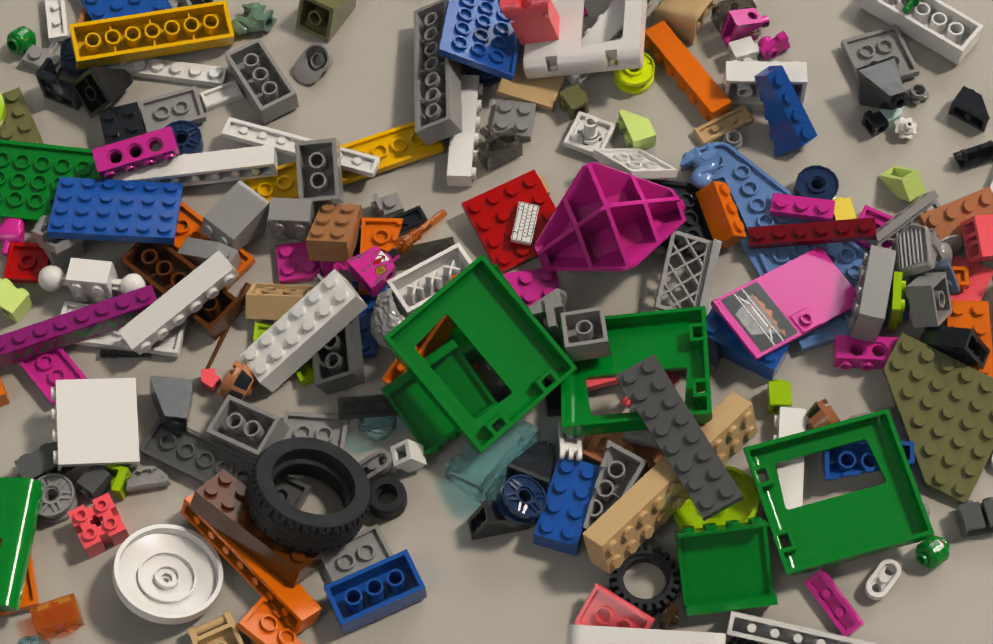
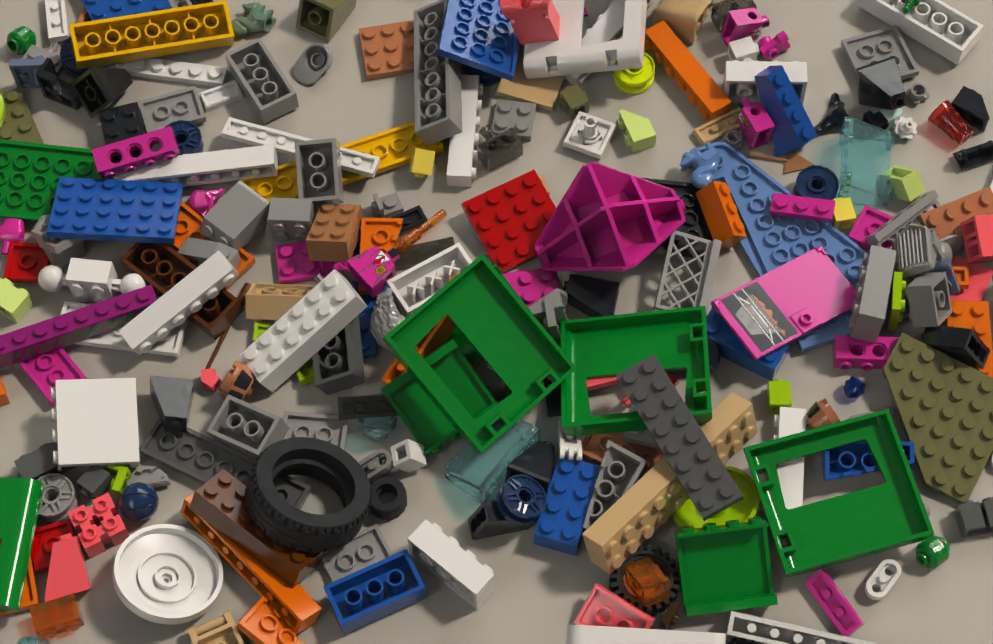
(23, 71): none -> sand blue plate
(43, 542): none -> red plate
(66, 569): none -> coral slope
(114, 354): black piece -> none
(138, 501): none -> dark blue piece
(203, 201): none -> dark pink piece
(388, 49): none -> nougat plate
(421, 162): none -> light yellow brick
(452, 564): none -> white brick
(524, 223): white tile -> none
(585, 334): light grey brick -> none
(592, 295): none -> black slope
(635, 162): white plate -> none
(647, 581): none -> clear orange brick
(755, 123): none -> dark pink torso
(792, 162): none -> medium nougat piece
(812, 233): dark red plate -> none
(834, 118): none -> black piece
(854, 387): none -> clear blue plate
(865, 163): none -> clear light blue windscreen
(951, 122): none -> clear red plant

